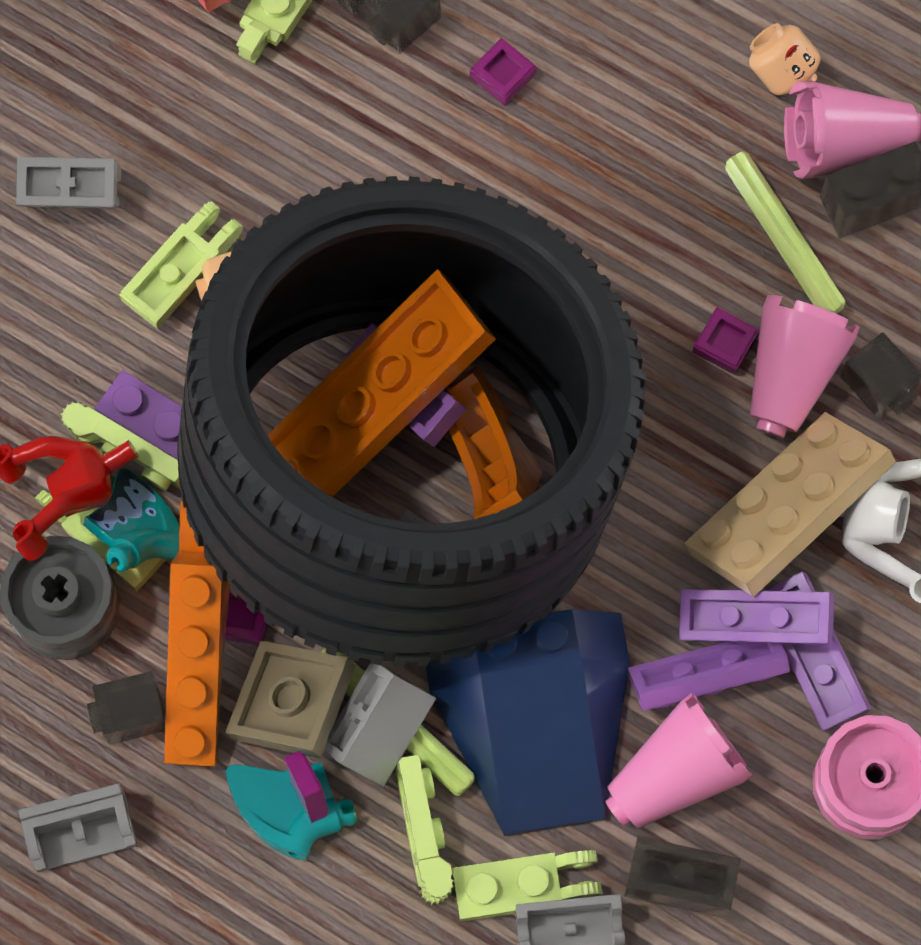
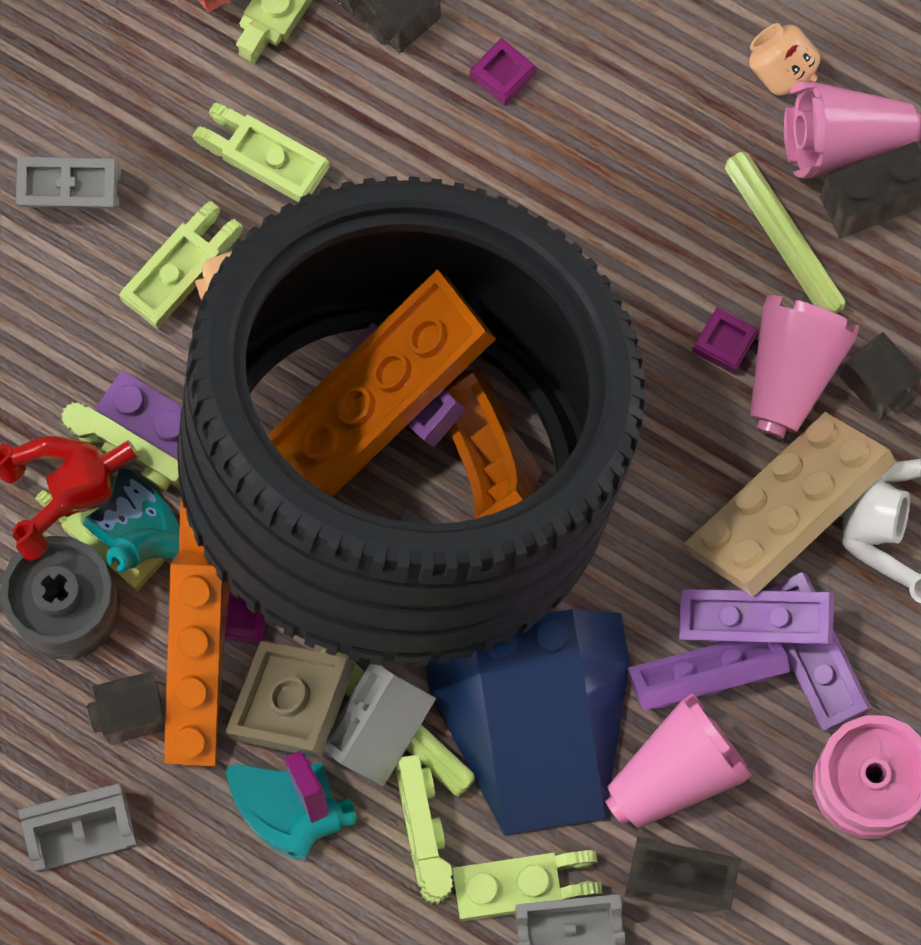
(264, 153): none -> yellowish green hinge

